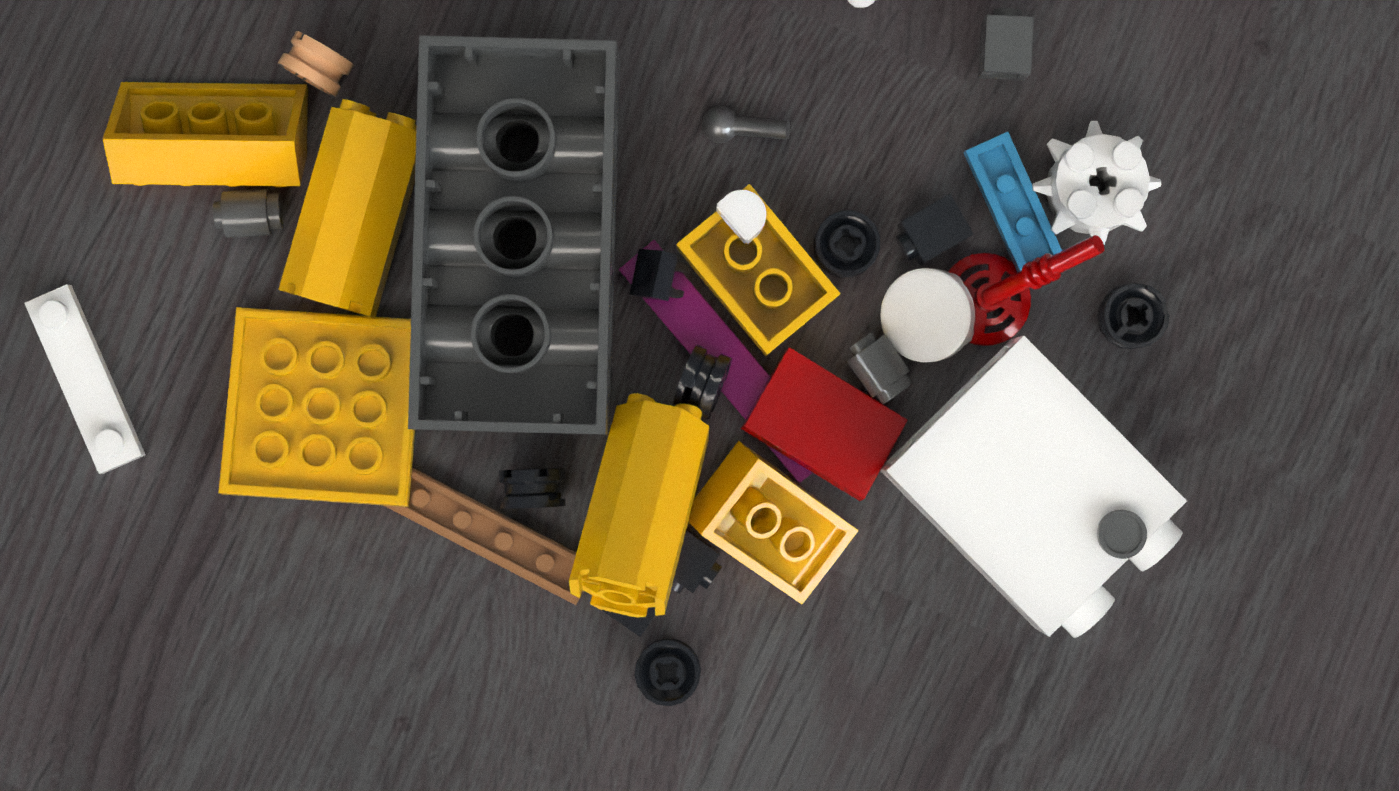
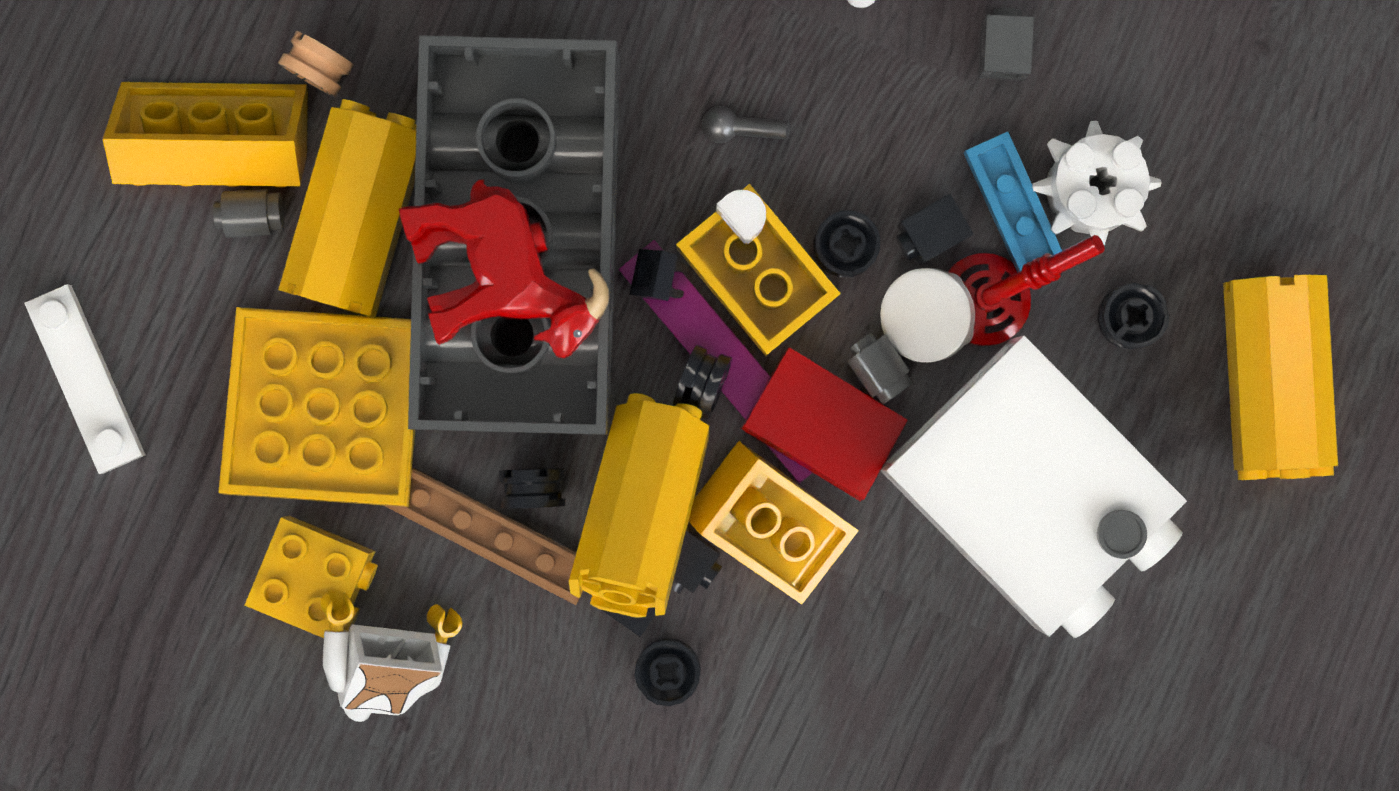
(304, 566): none -> yellow brick
(383, 666): none -> white torso
(506, 268): none -> red animal
(1280, 377): none -> yellow brick

